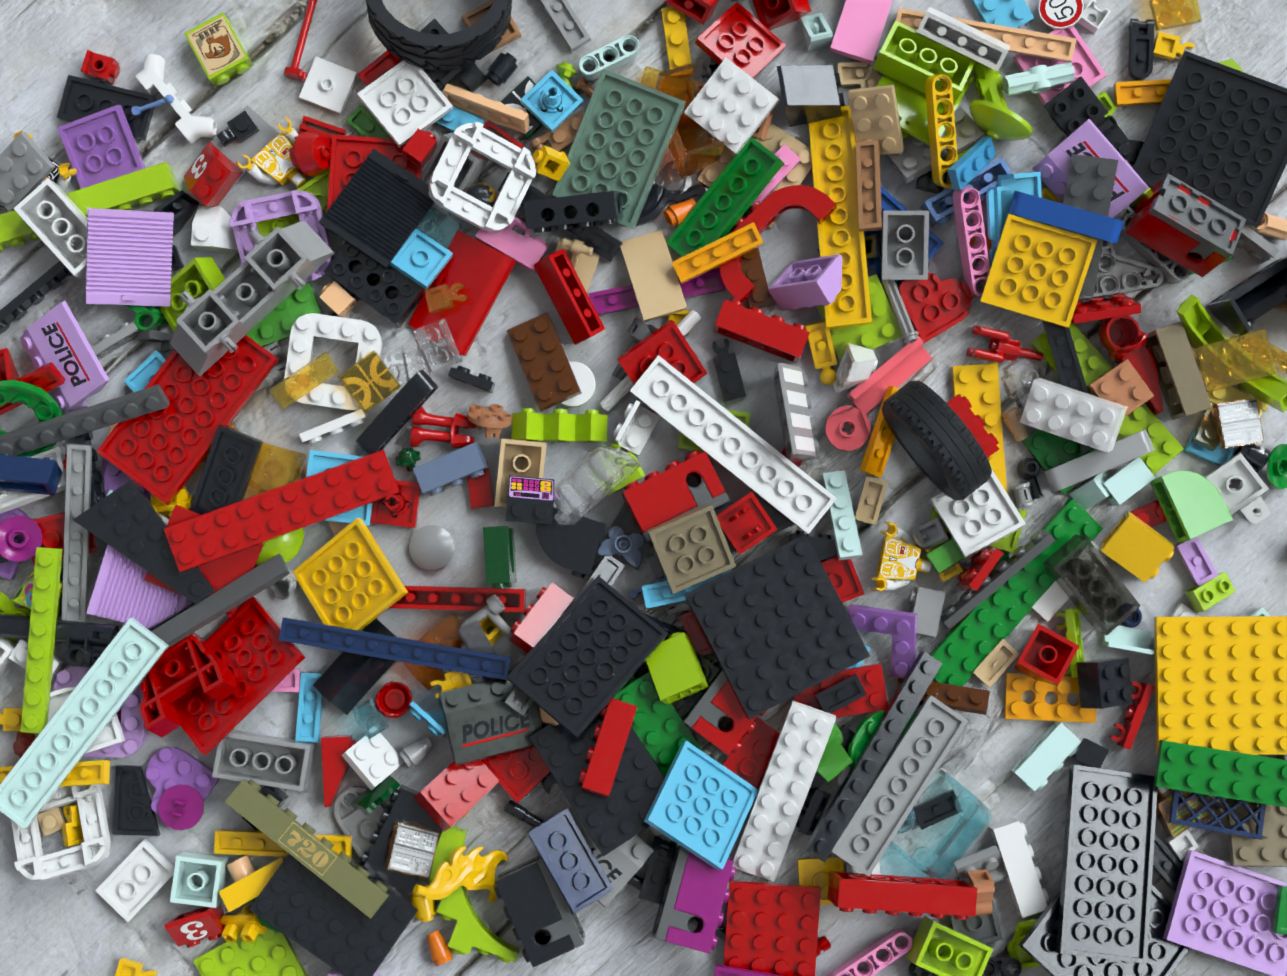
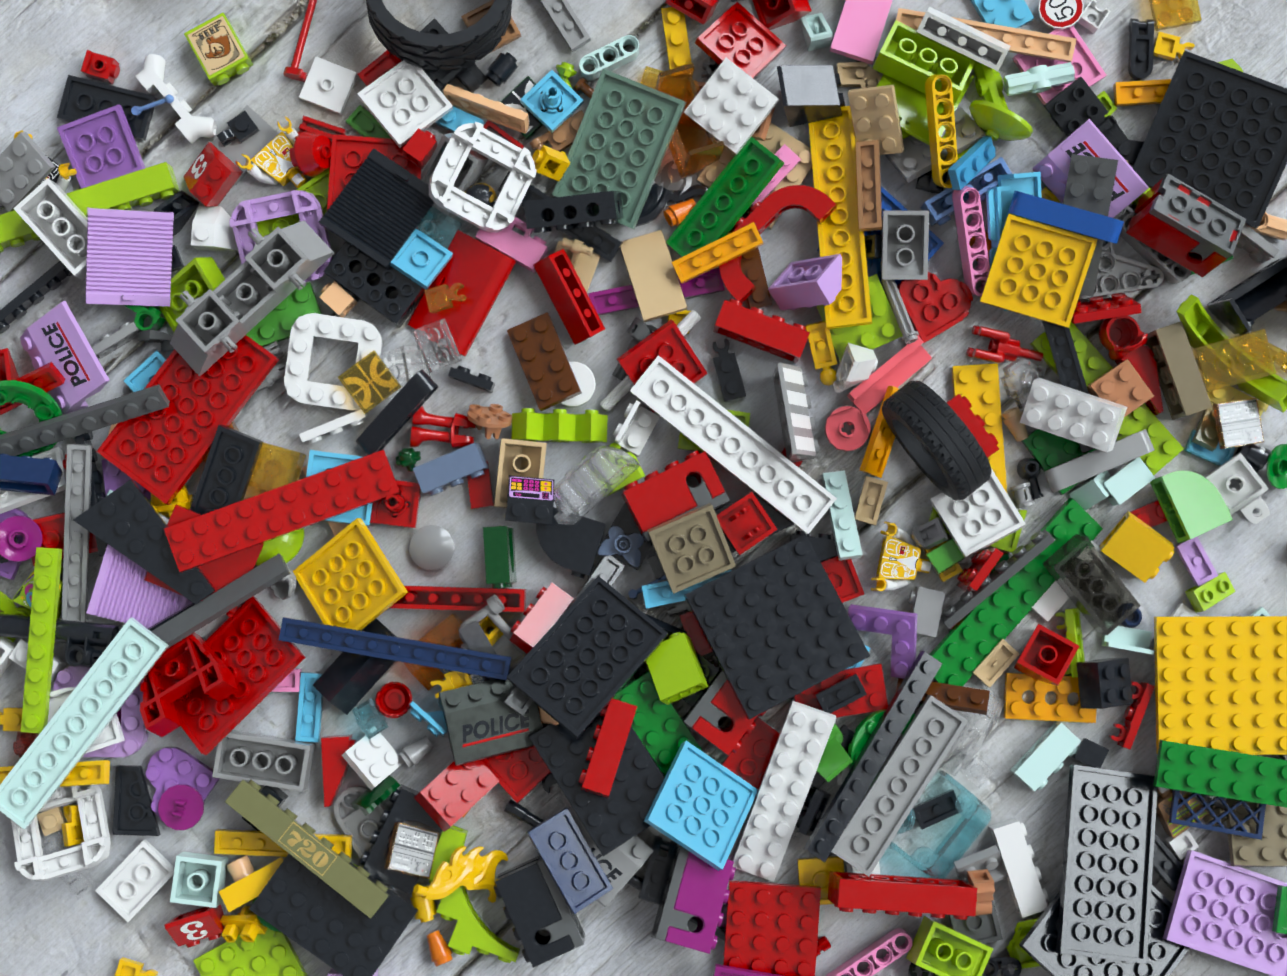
(303, 380): clear yellow plate -> none

